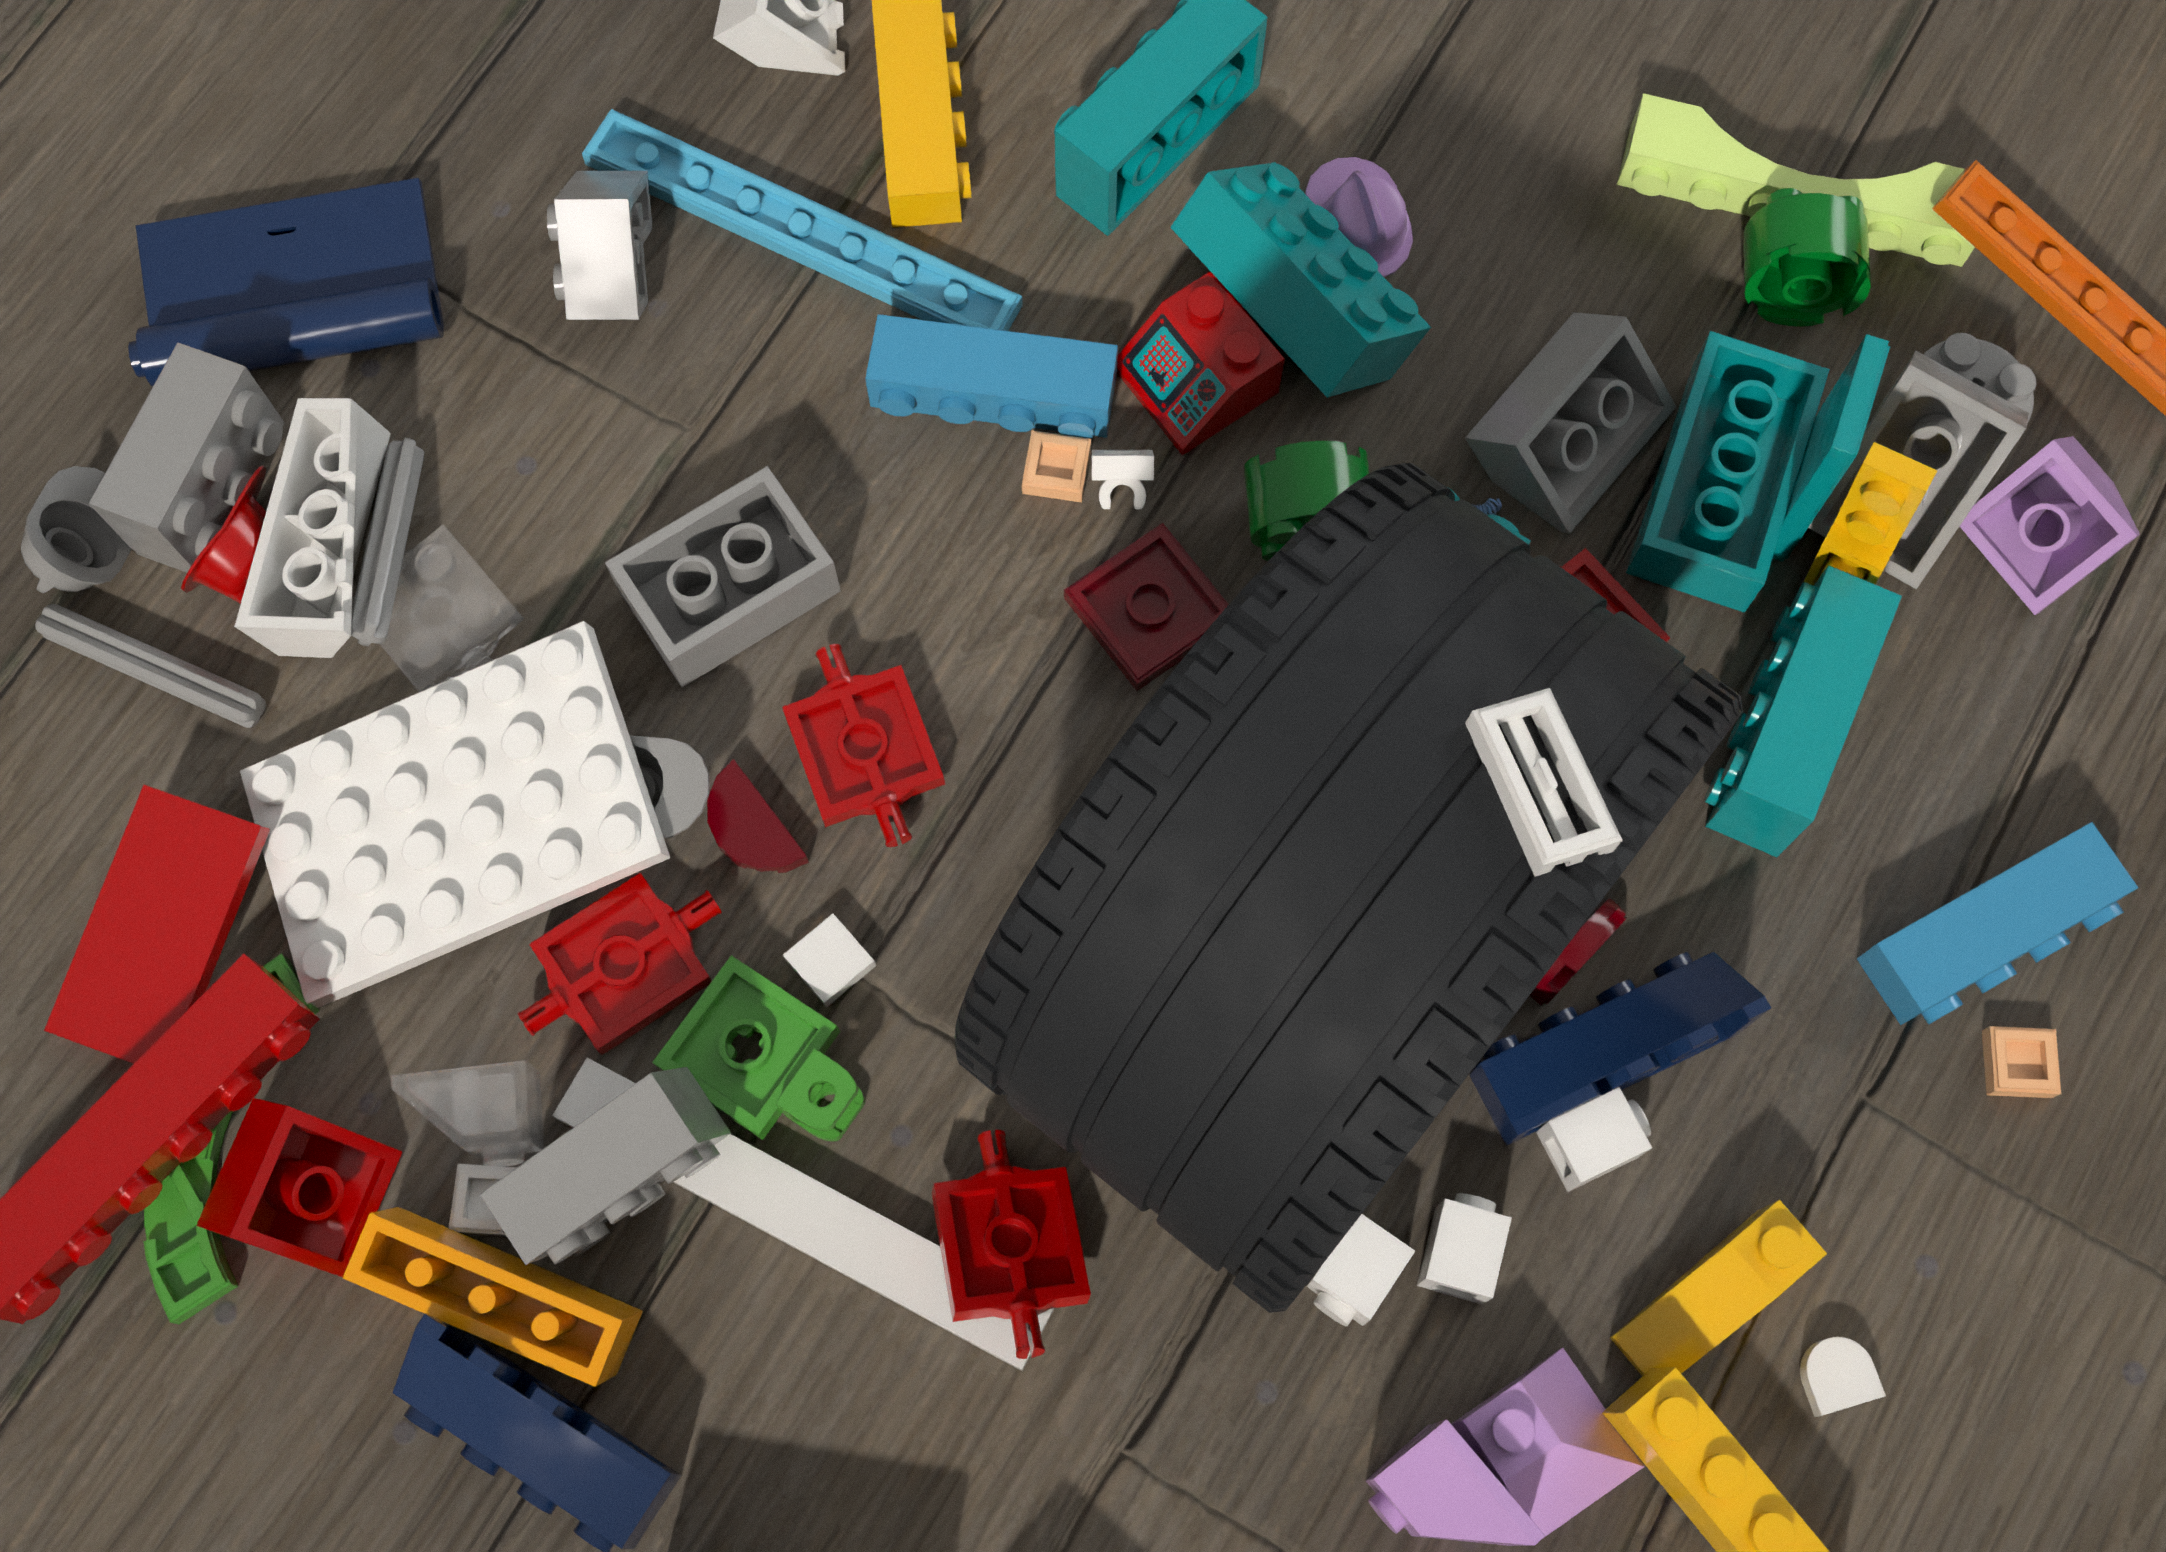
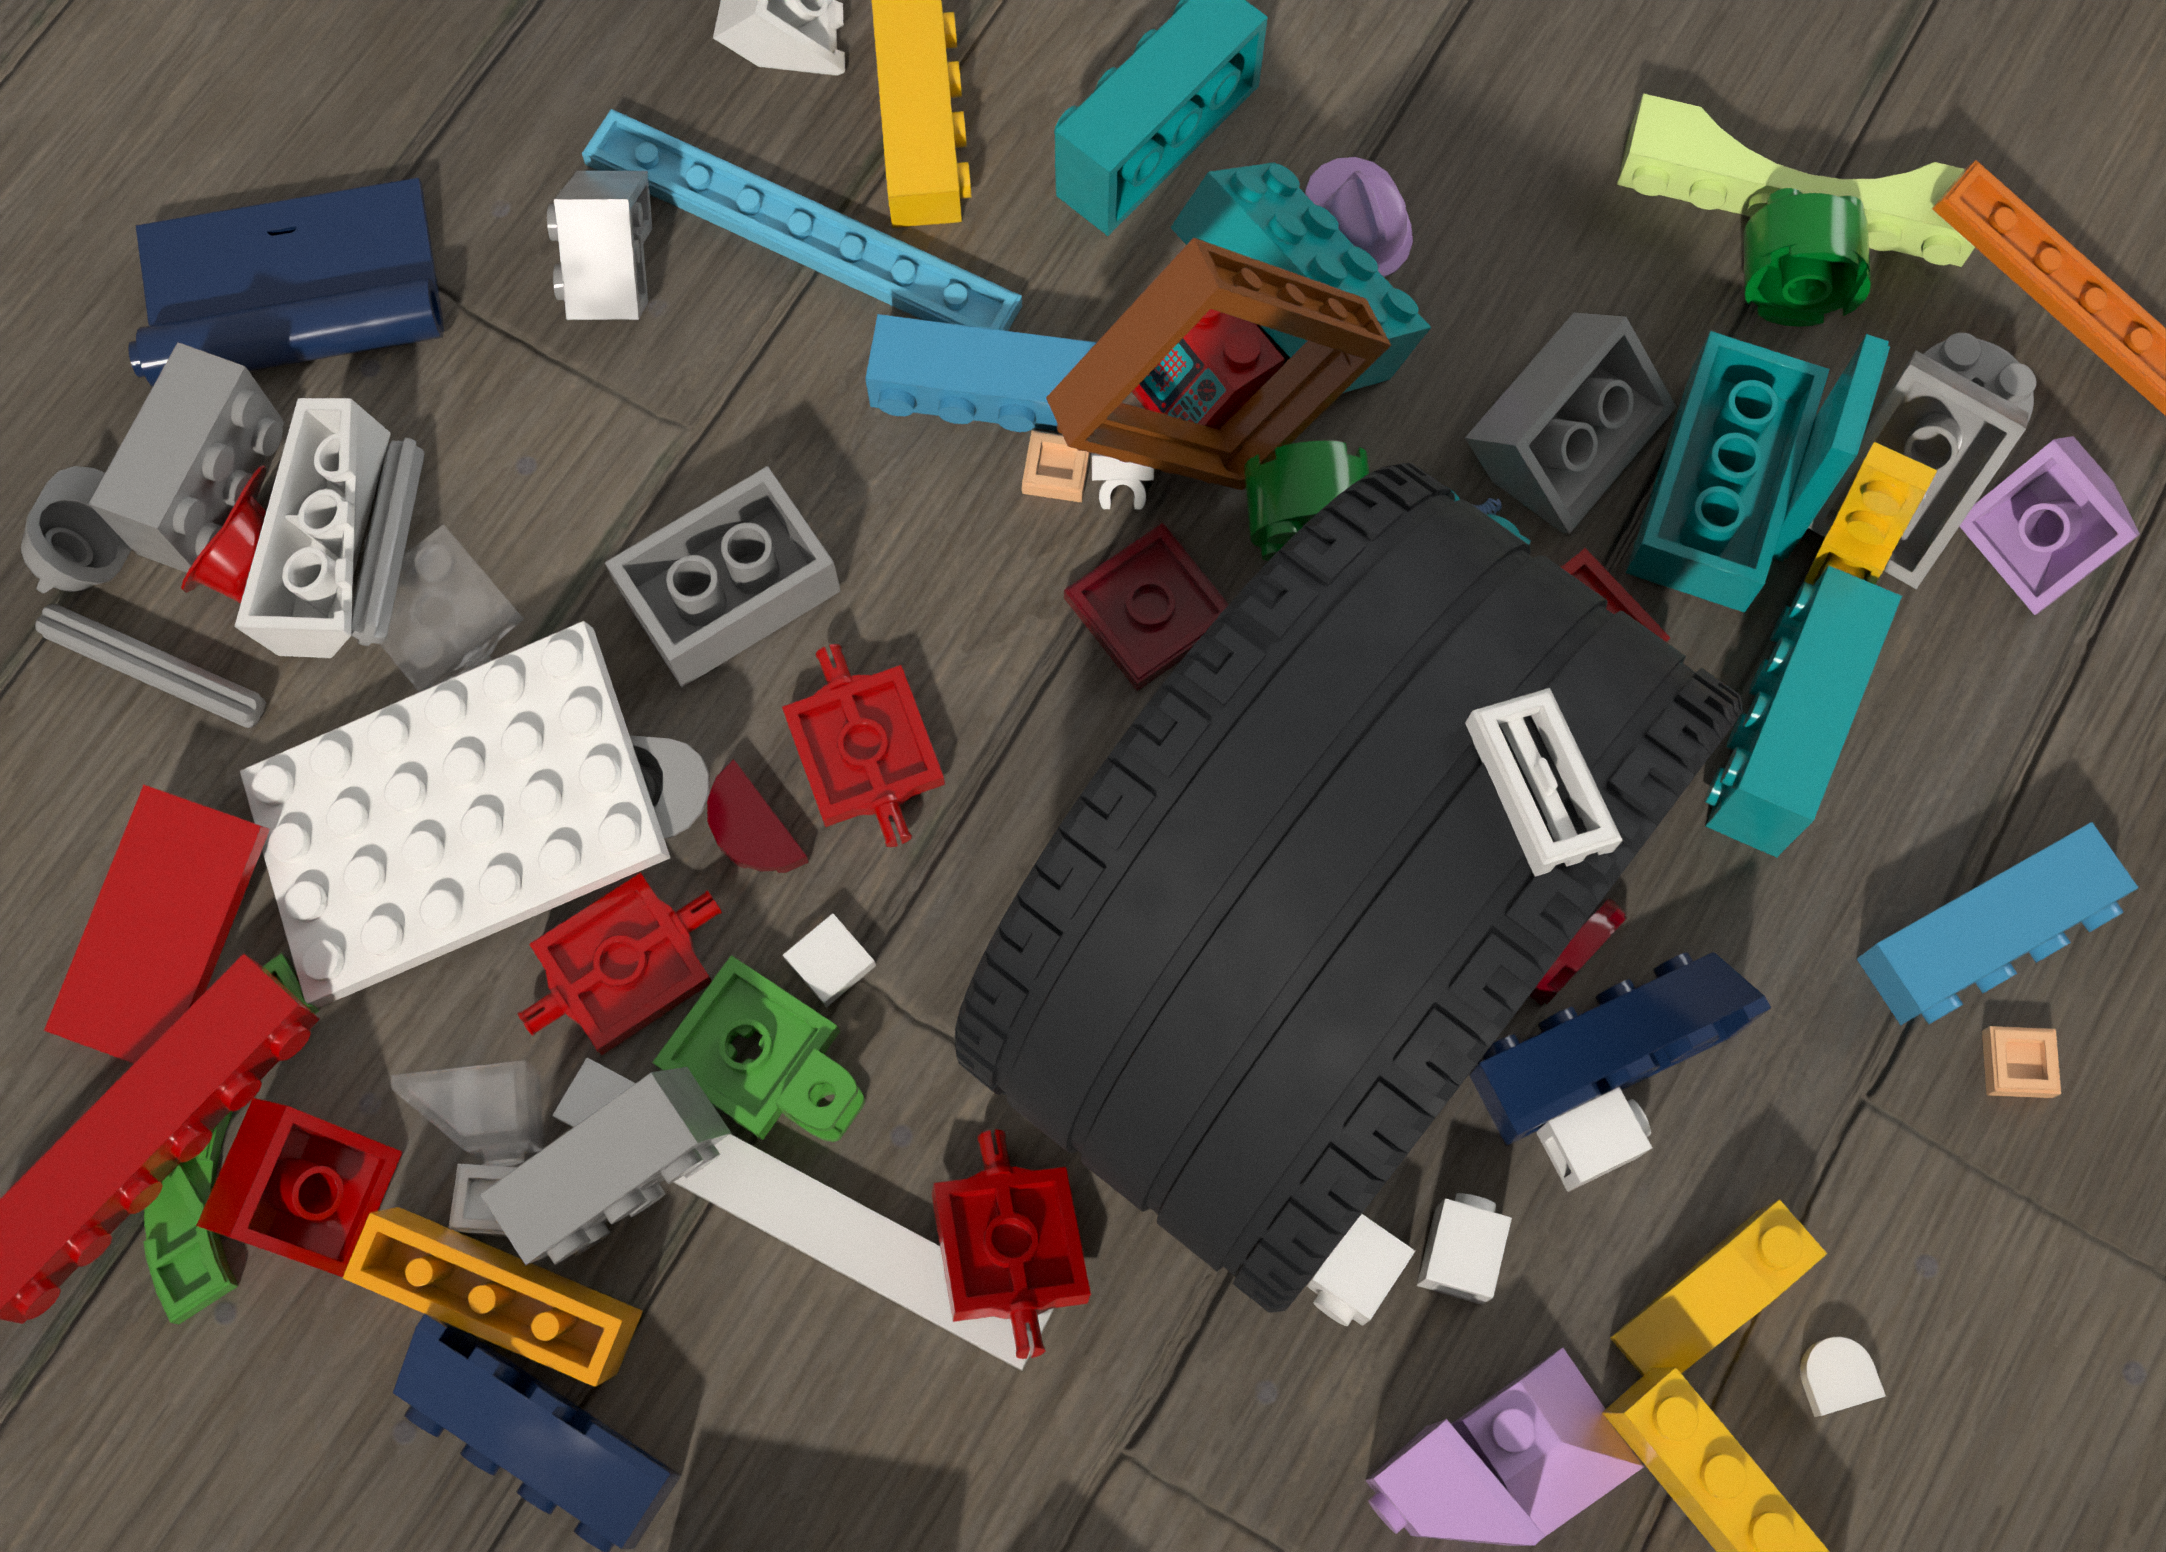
(1340, 347): none -> dark orange window

